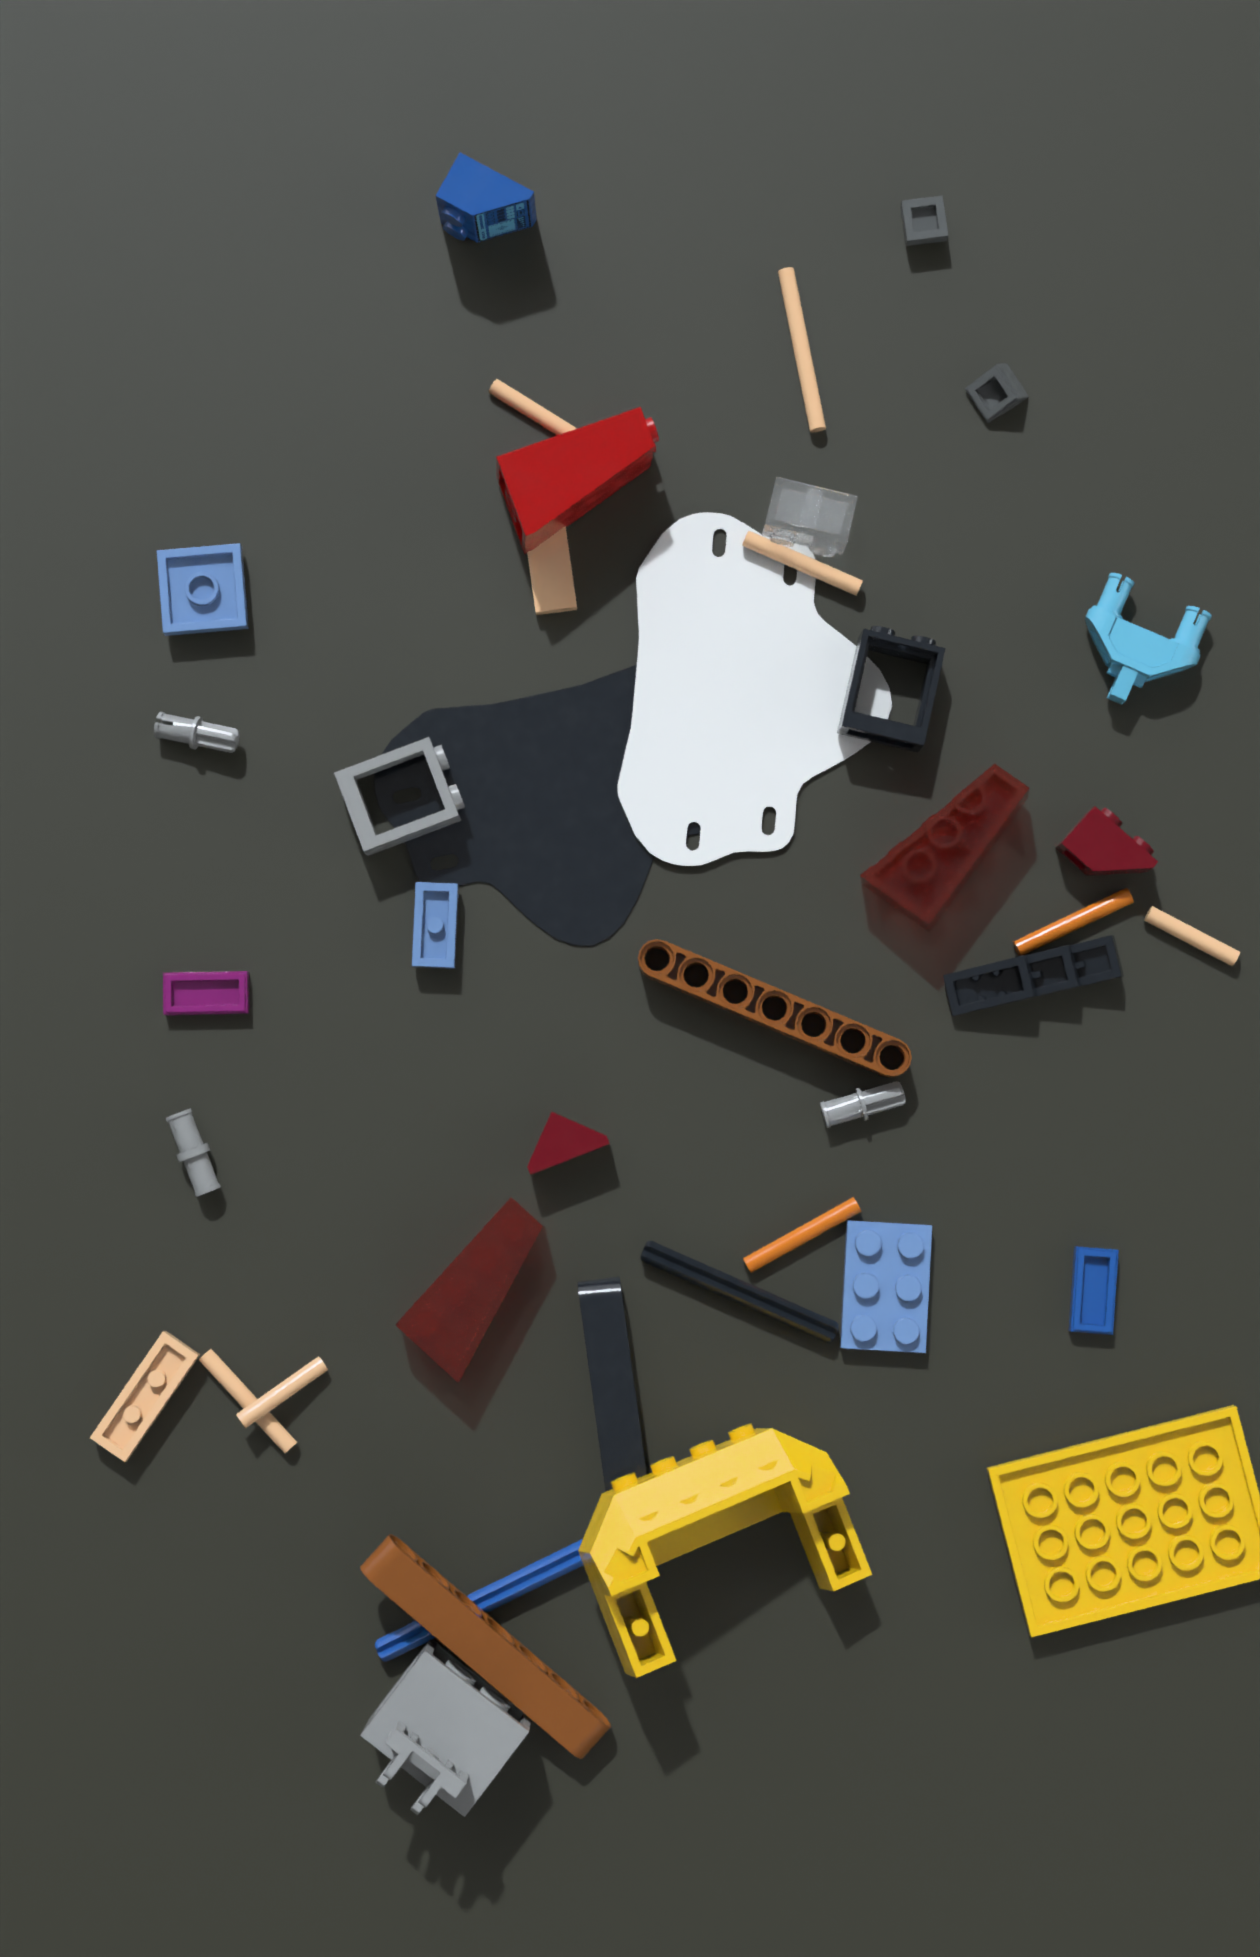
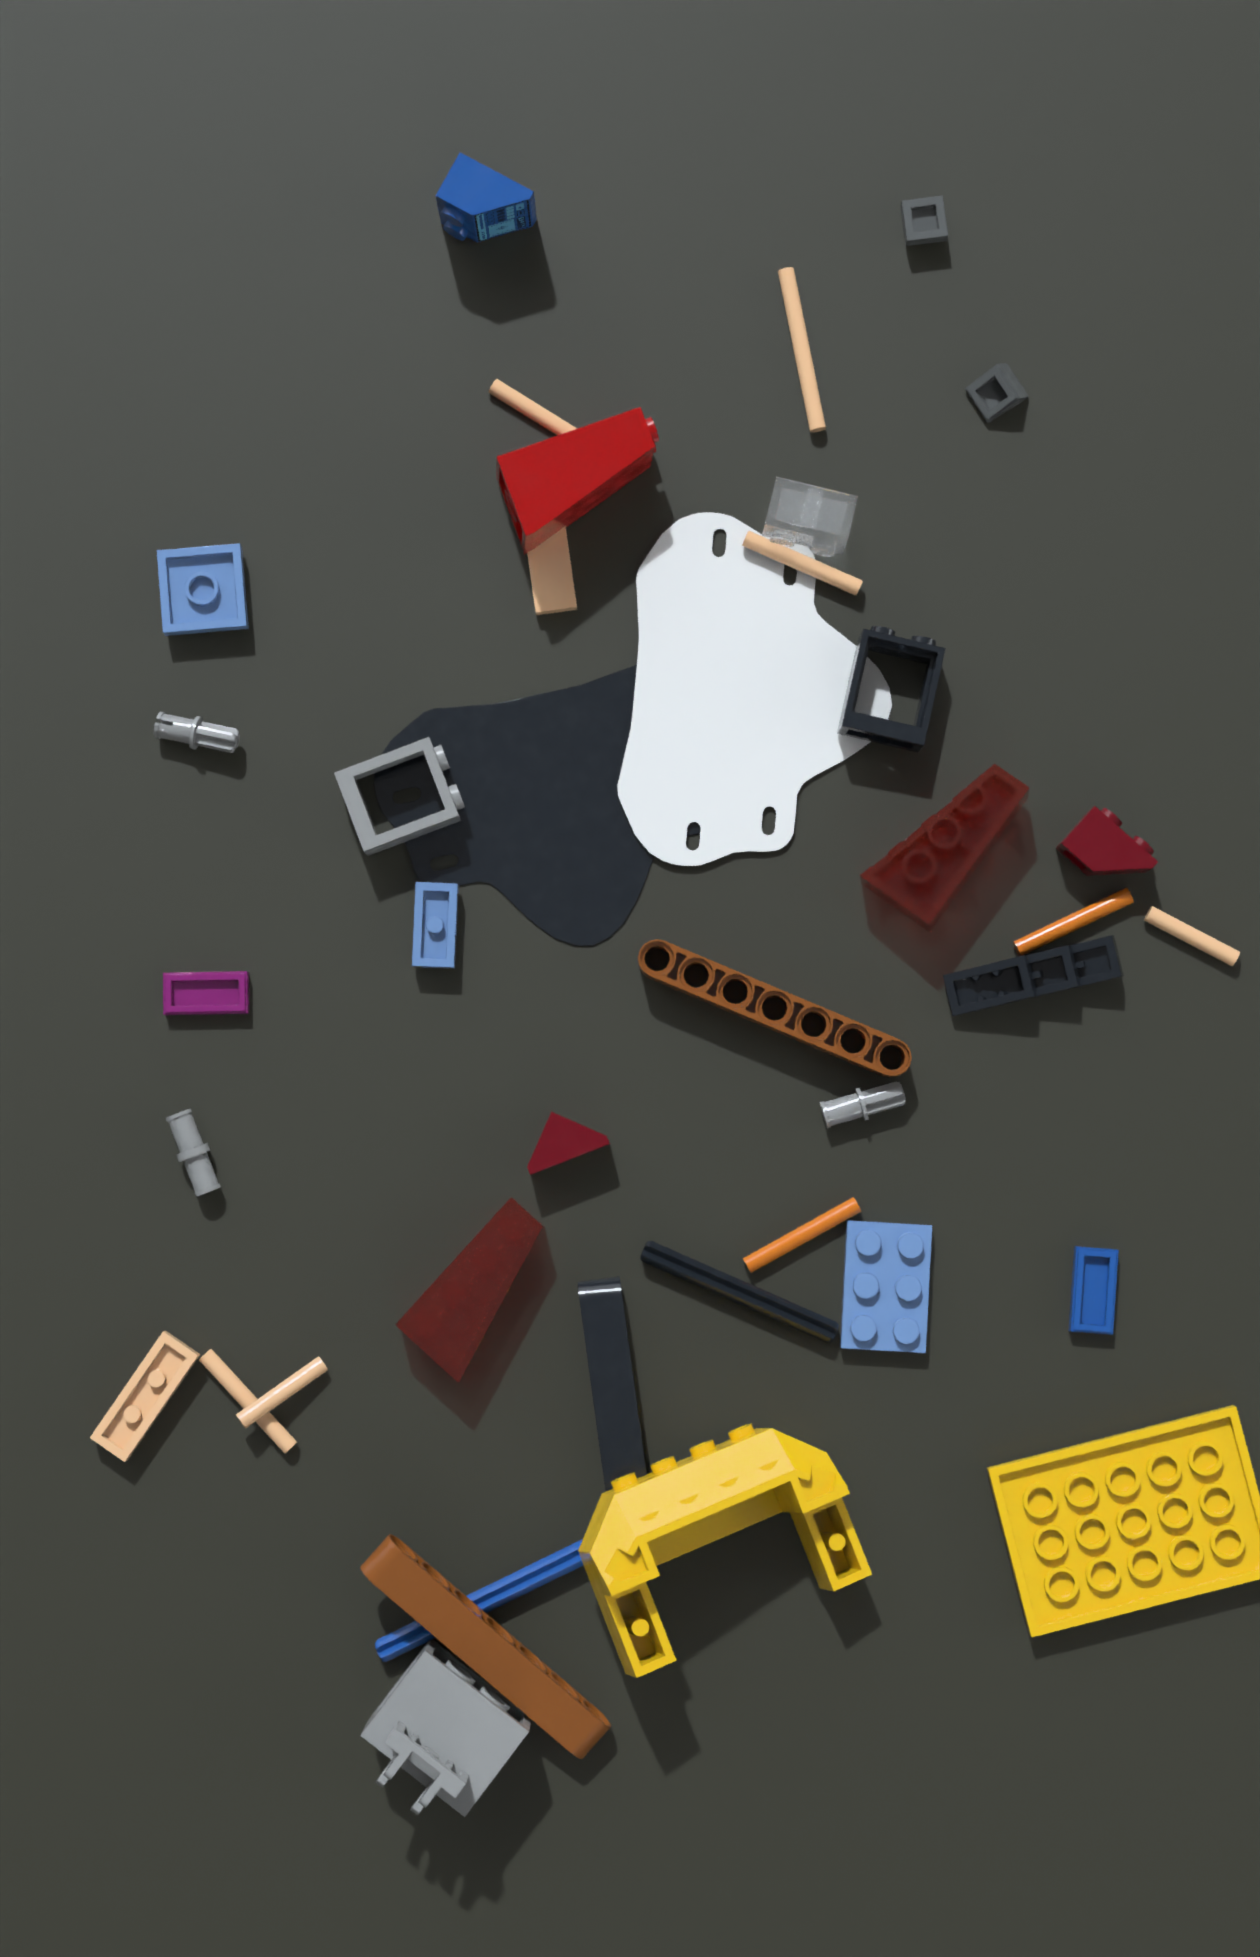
(1135, 652): medium azure connector -> none

